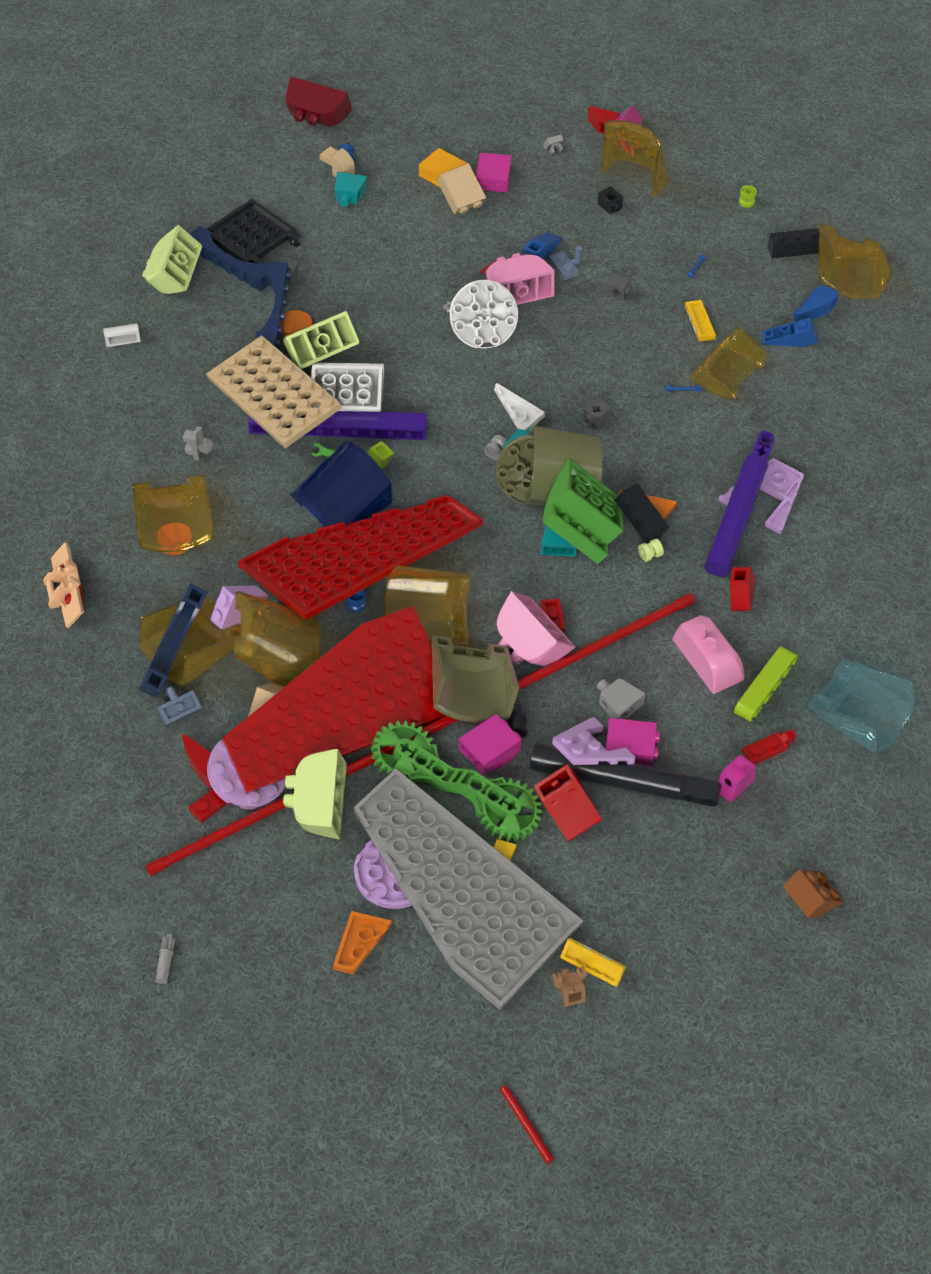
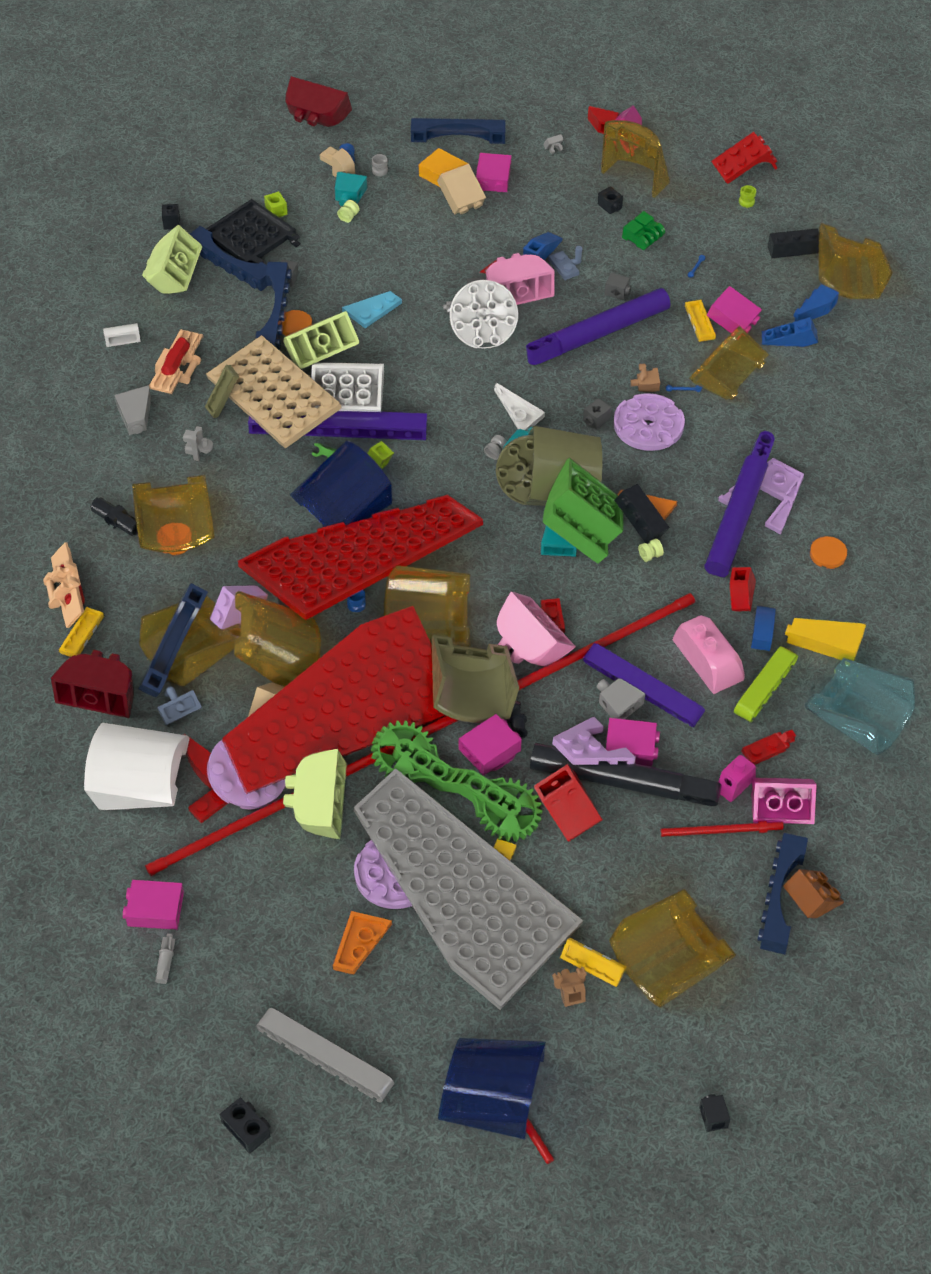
(81, 632): none -> yellow plate
(95, 684): none -> dark red hips
(115, 515): none -> black piece
(133, 767): none -> white windscreen
(134, 408): none -> light grey slope
(153, 904): none -> dark pink brick
(168, 364): none -> light nougat piece
(170, 216): none -> black brick
(221, 391): none -> olive plate
(241, 1127): none -> black brick
(276, 204): none -> lime brick
(325, 1053): none -> light grey beam
(348, 211): none -> yellowish green wheel
(373, 308): none -> medium azure wing
(379, 165): none -> light grey wheel
(426, 128): none -> dark blue arch
(491, 1084): none -> clear blue windscreen
(597, 326): none -> dark purple piece
(634, 431): none -> lavender plate
(643, 230): none -> green legs
(647, 380): none -> medium nougat piece
(655, 691): none -> dark purple beam
(668, 948): none -> clear yellow windscreen
(714, 1112): none -> black brick
(733, 311): none -> dark pink brick
(743, 157): none -> red bracket
(761, 827): none -> red bar
(763, 628): none -> blue slope
(776, 932): none -> dark blue arch
(783, 800): none -> dark pink slope
(826, 637): none -> yellow slope
(828, 552): none -> orange tile

